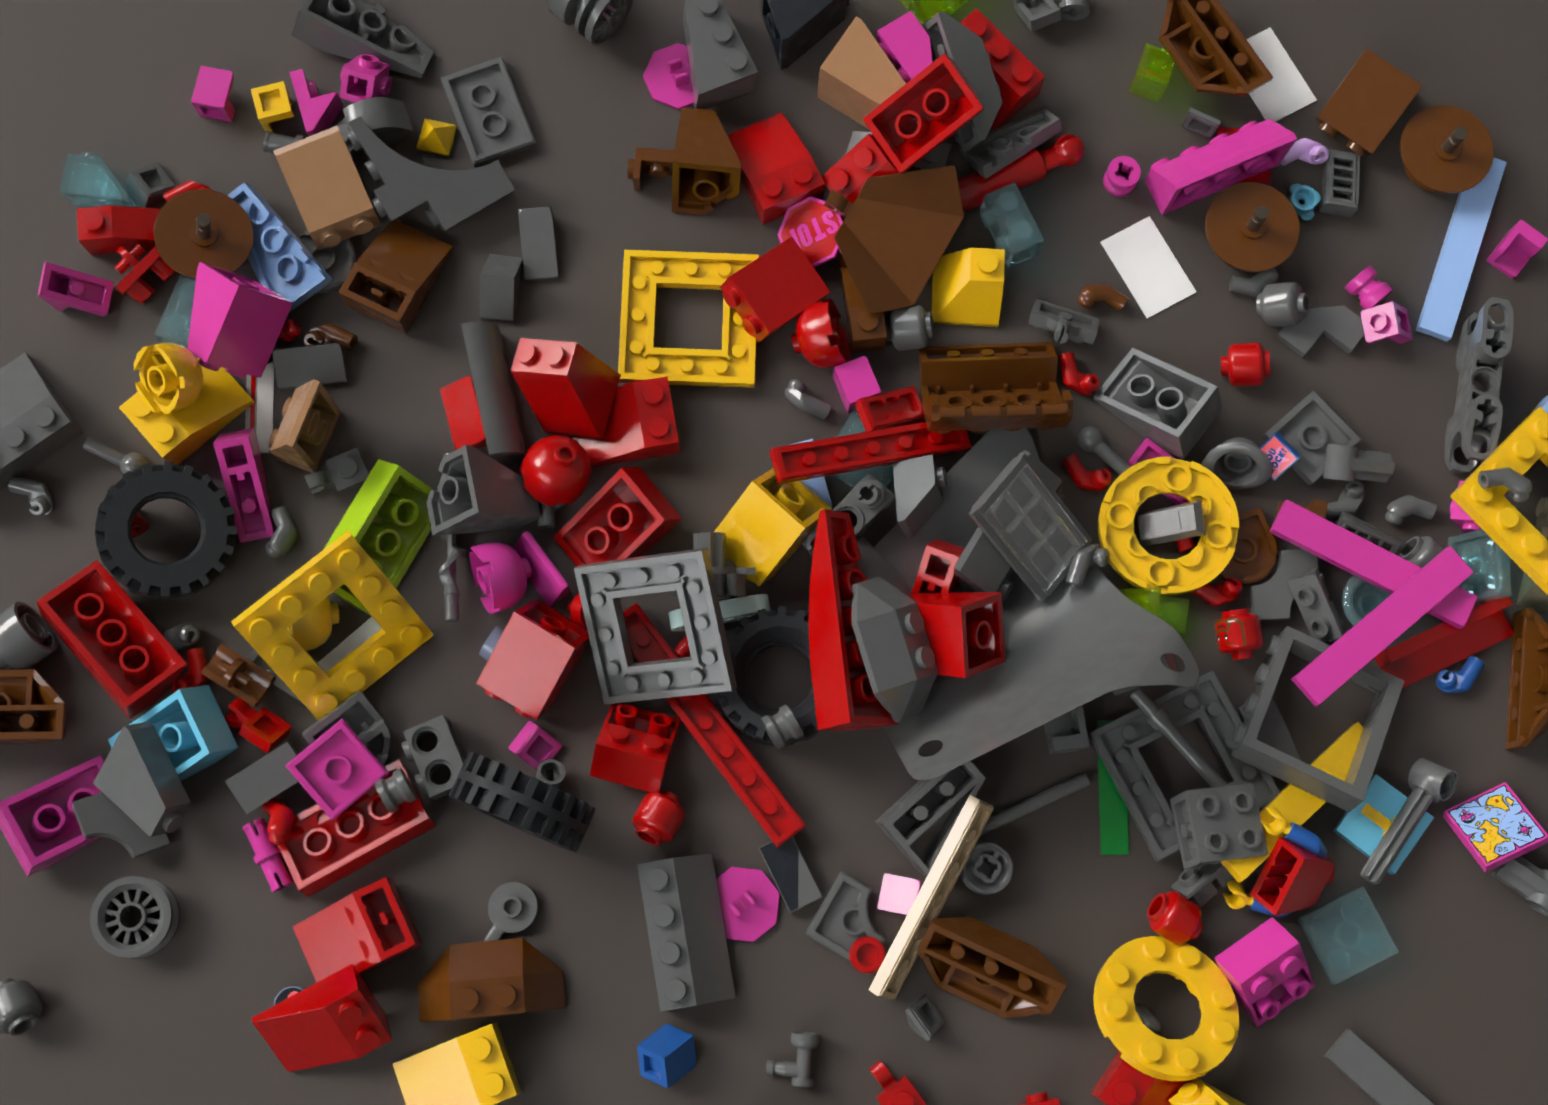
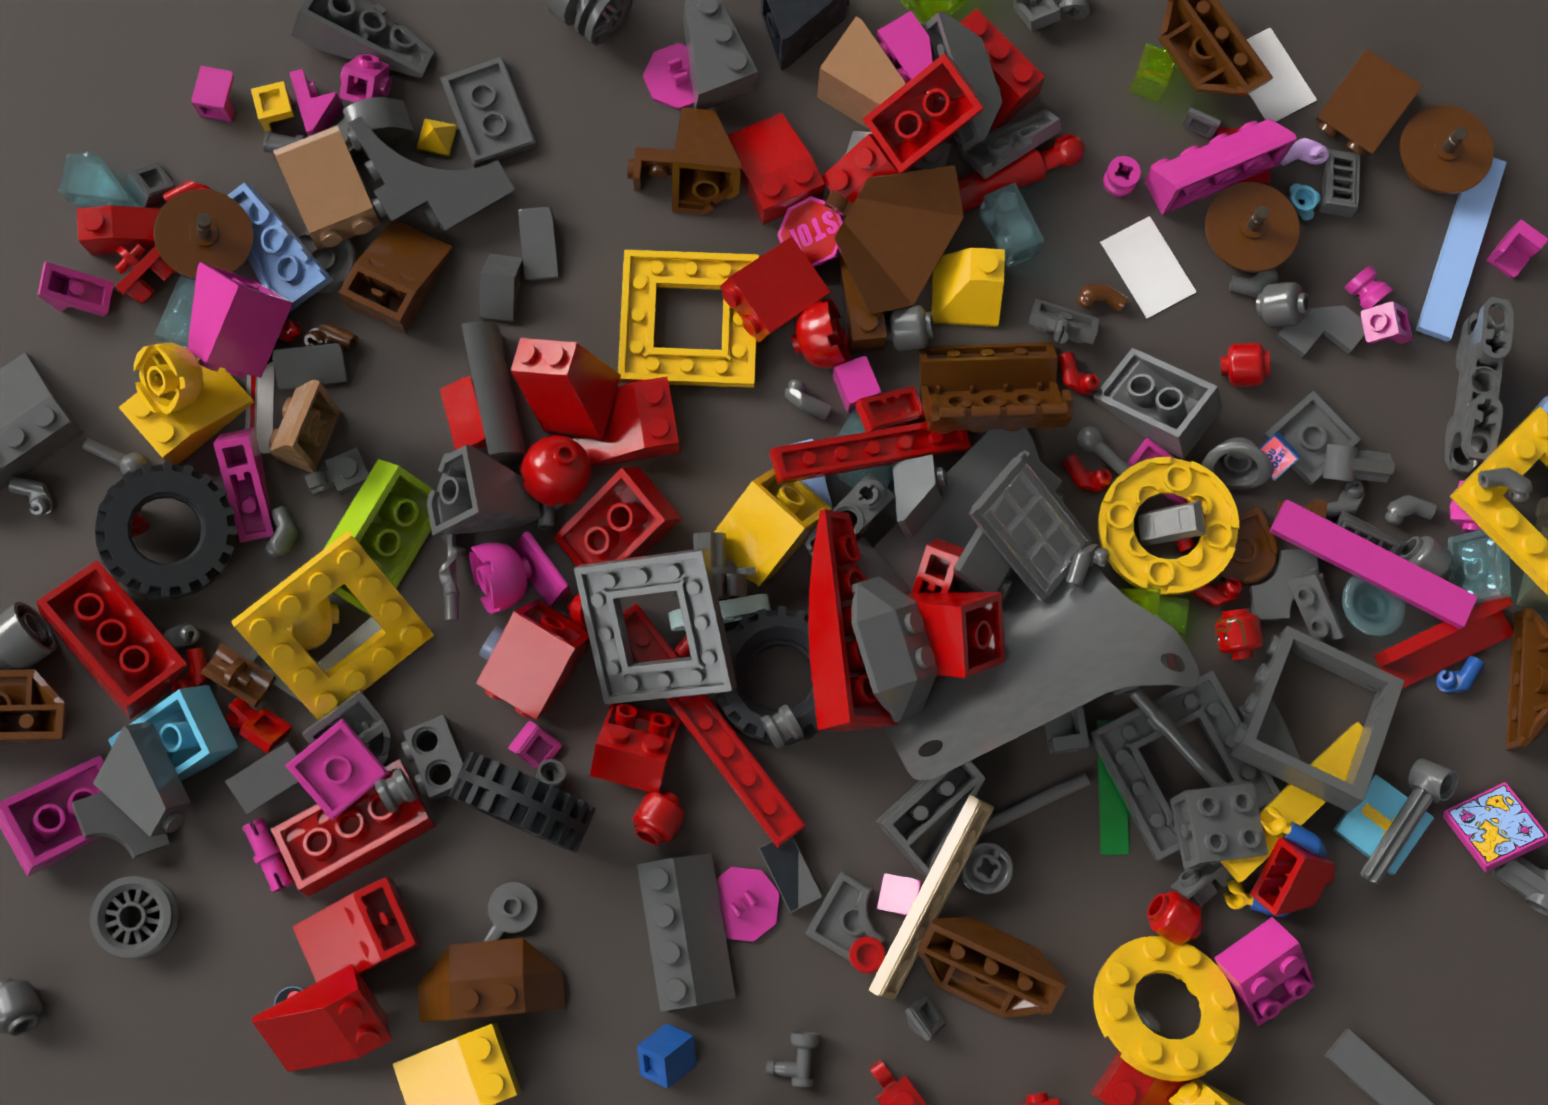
(280, 820): red arm -> none
(1347, 935): clear light blue plate -> none
(1382, 626): dark pink tile -> none

